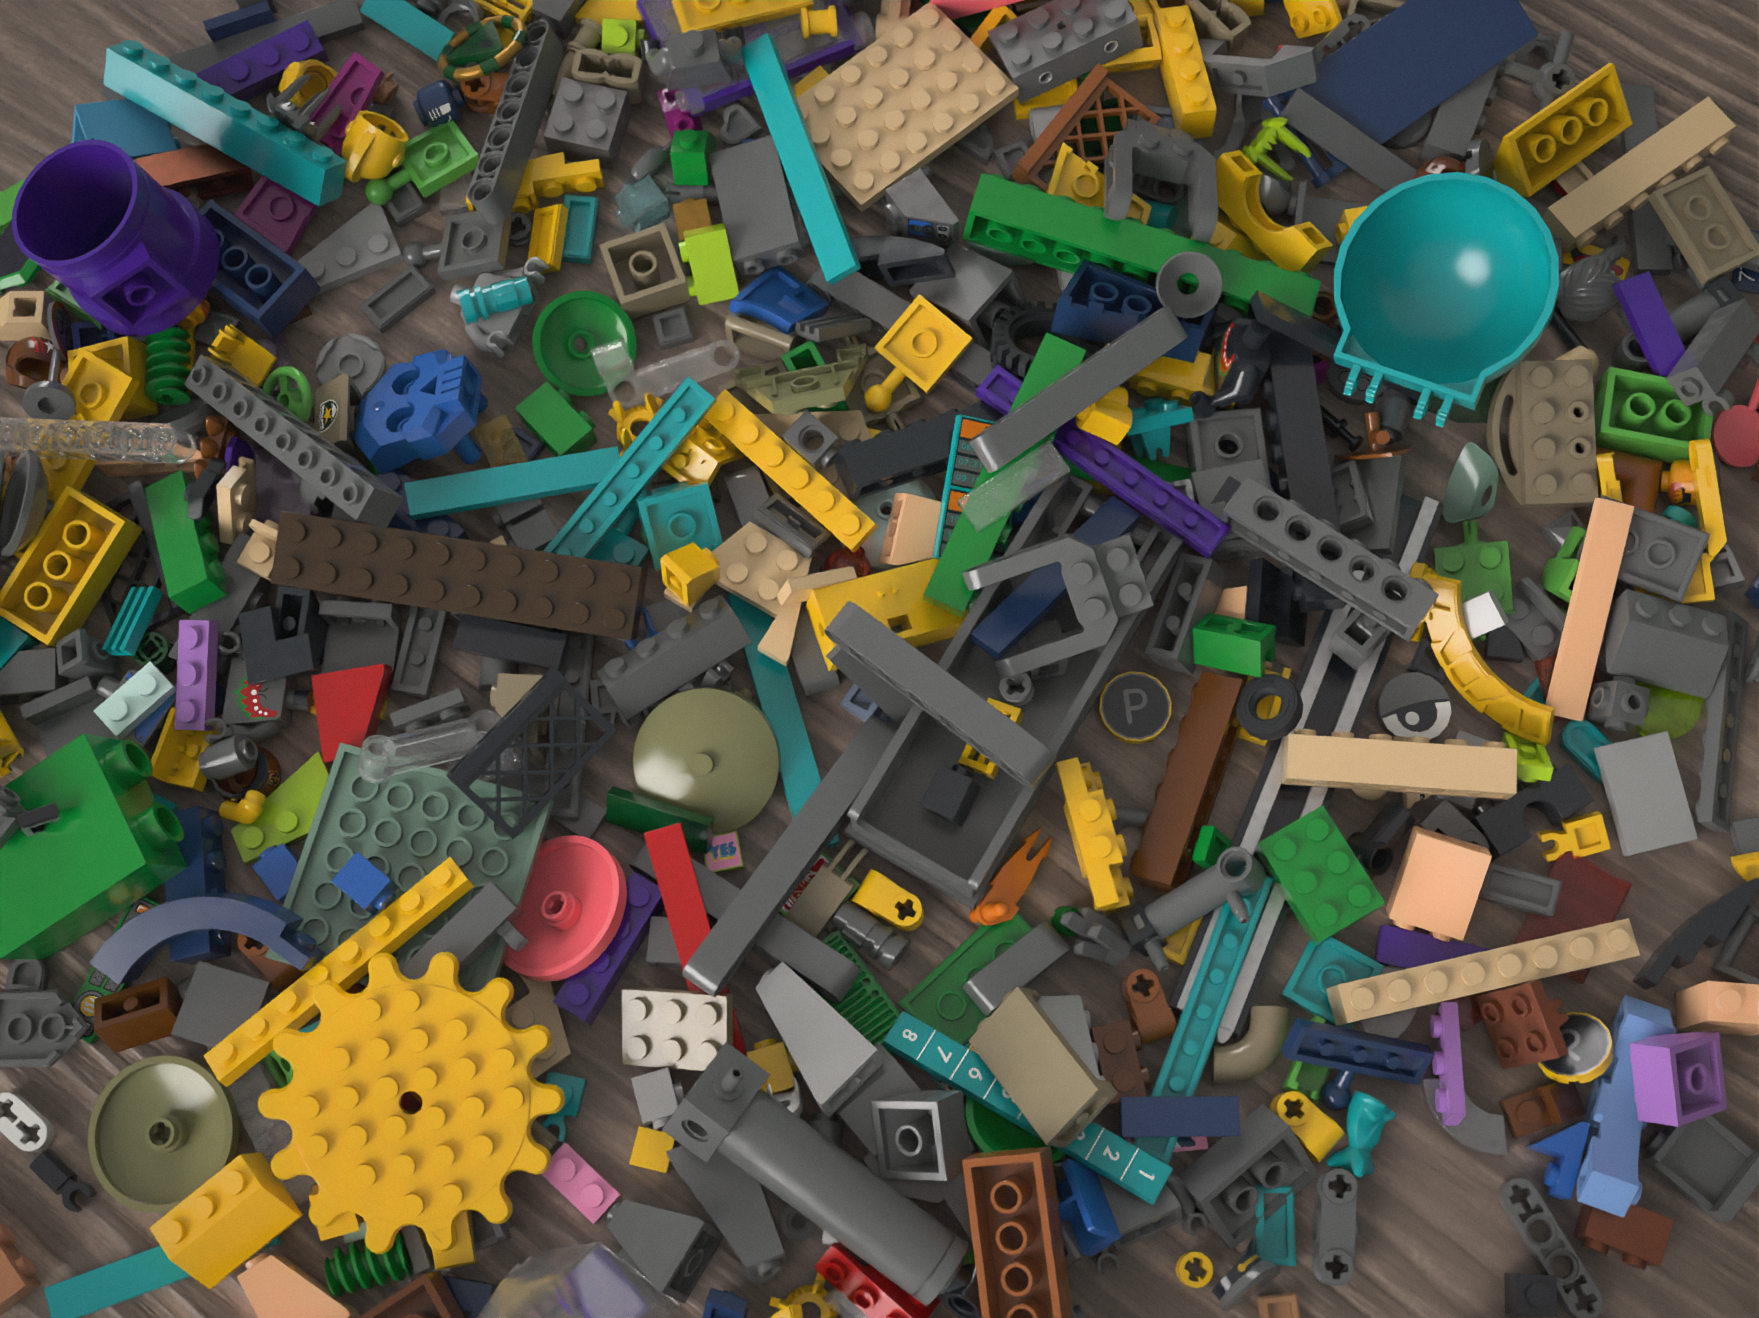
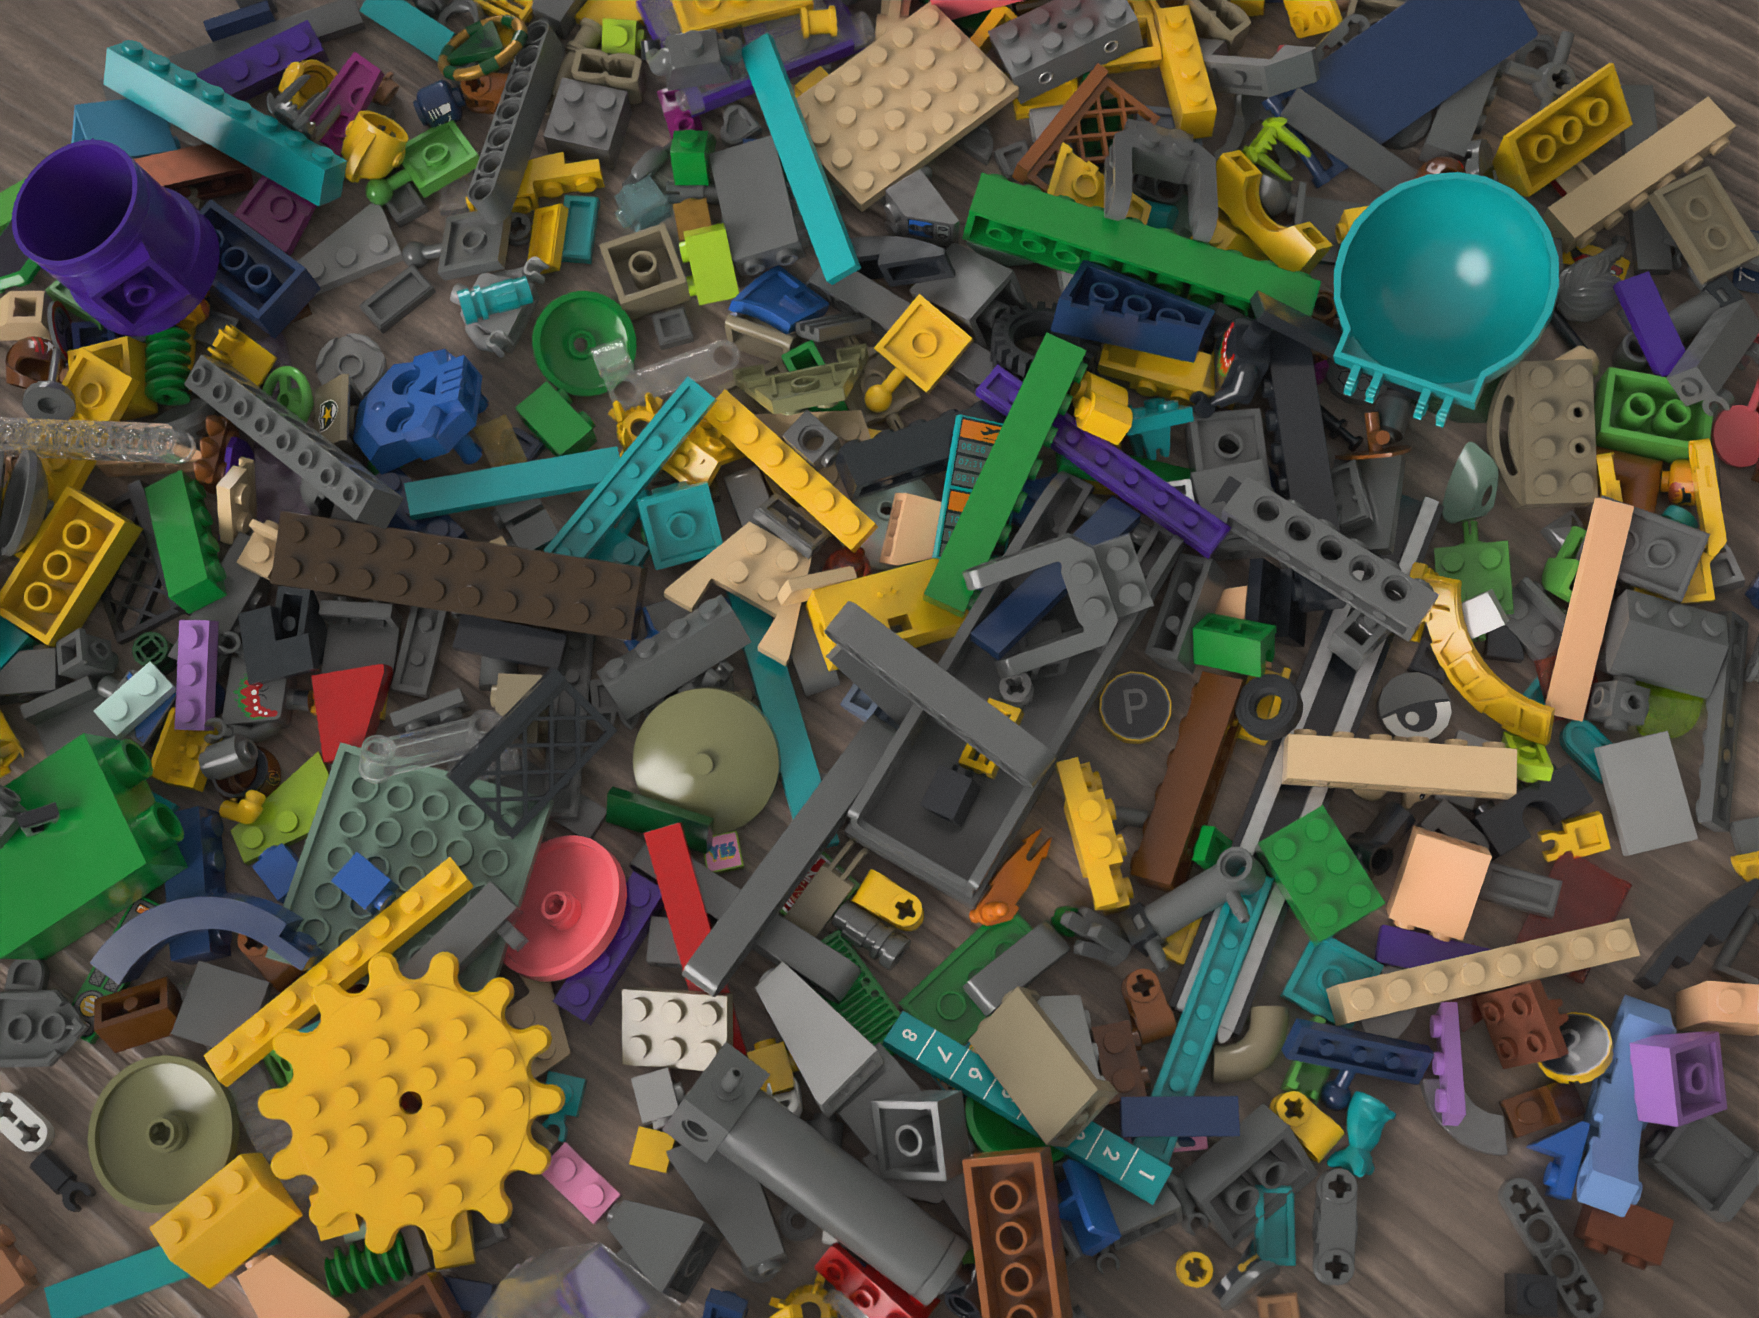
(132, 621): teal tile -> none
(202, 492): black plate -> none
(689, 572): yellow slope -> none
(1013, 486): clear tile -> none
(1078, 389): dark grey beam -> none
(1208, 288): dark grey piece -> none

